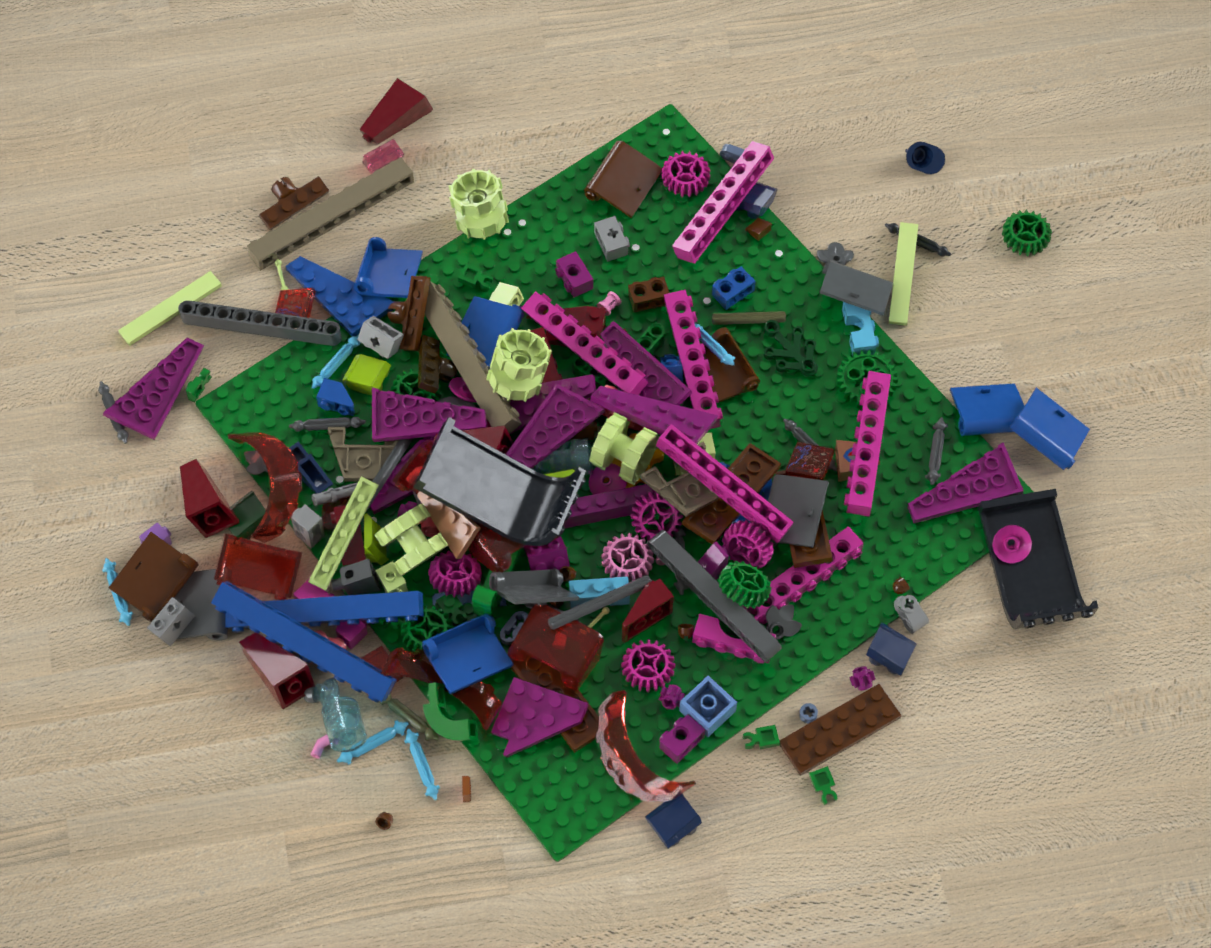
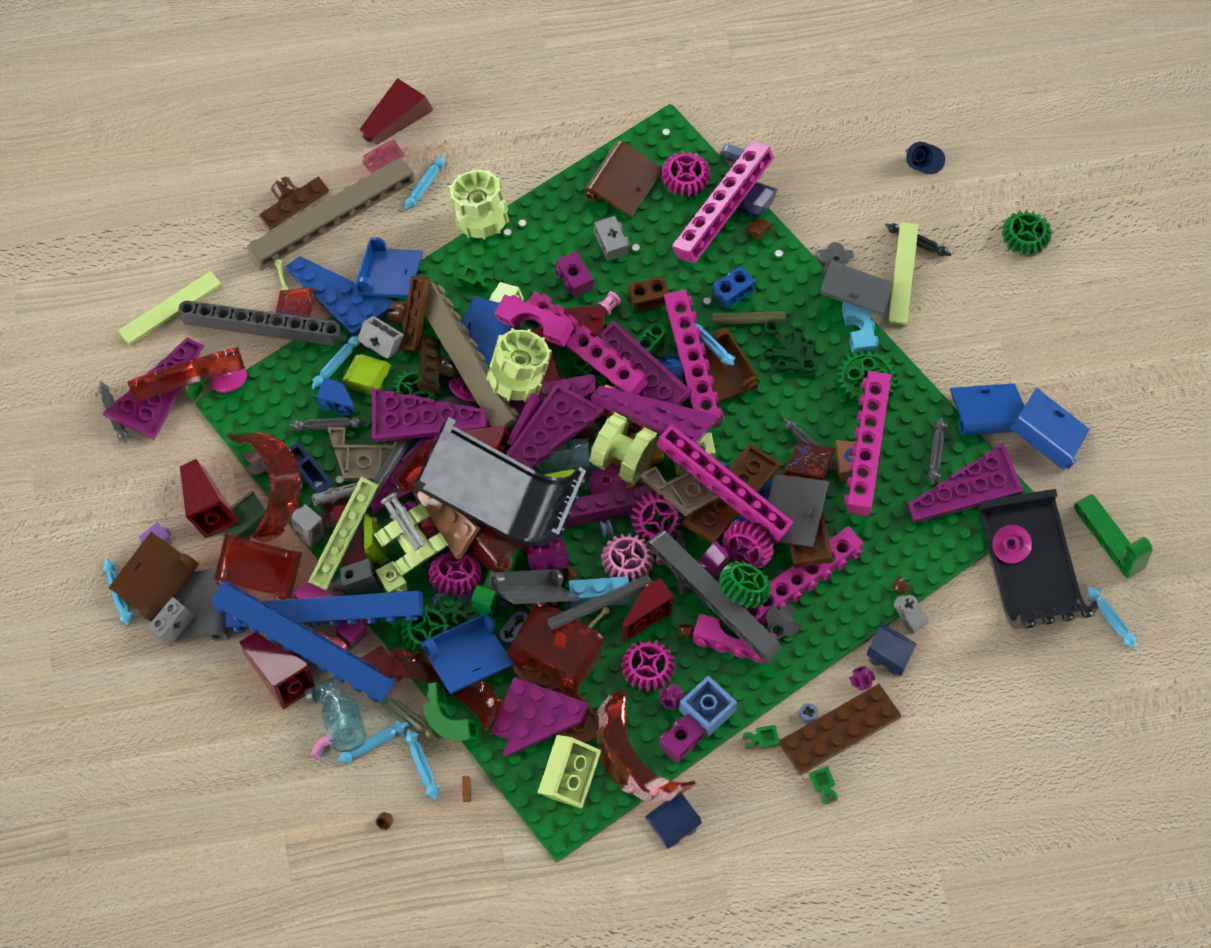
(186, 373): none -> clear red windscreen
(229, 381): none -> dark pink dish
(416, 542): none -> light grey pin
(423, 184): none -> medium azure wheel
(514, 311): none -> dark pink arch
(527, 413): none -> magenta tile
(569, 771): none -> yellowish green slope
(606, 528): none -> sand blue bush
(1112, 617): none -> medium azure wheel
(1127, 556): none -> green beam

